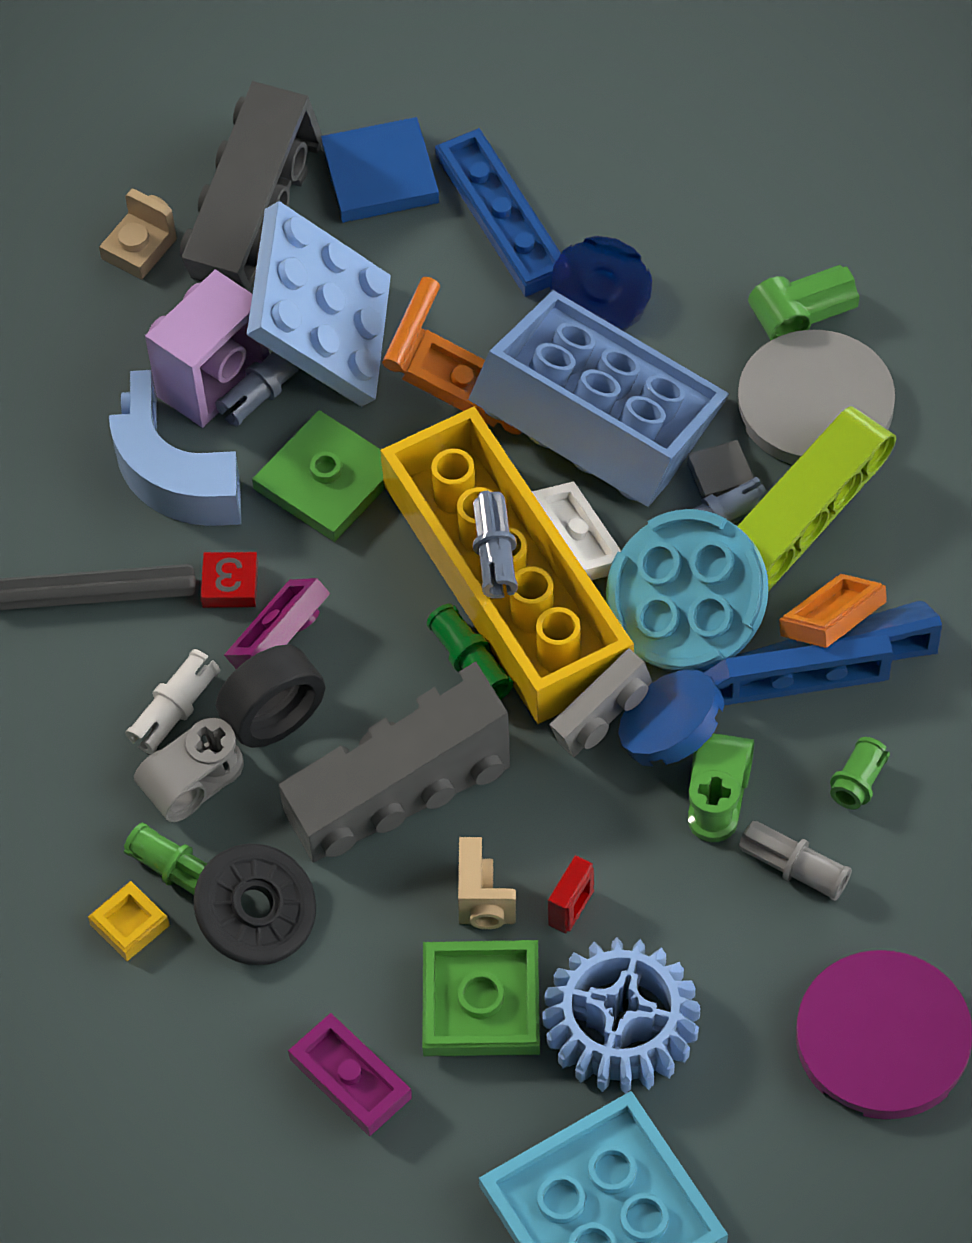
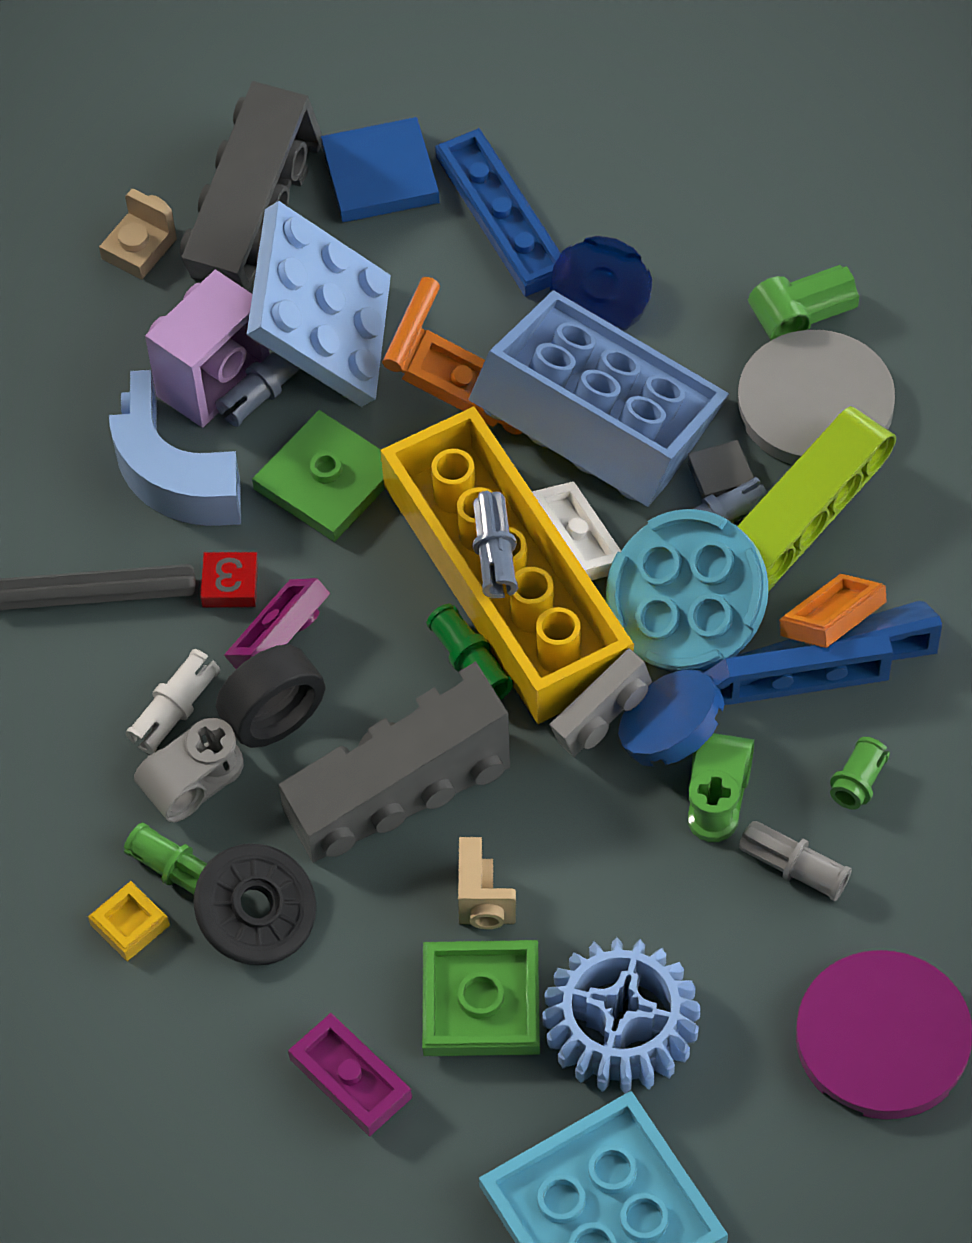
(571, 894): red tile -> none

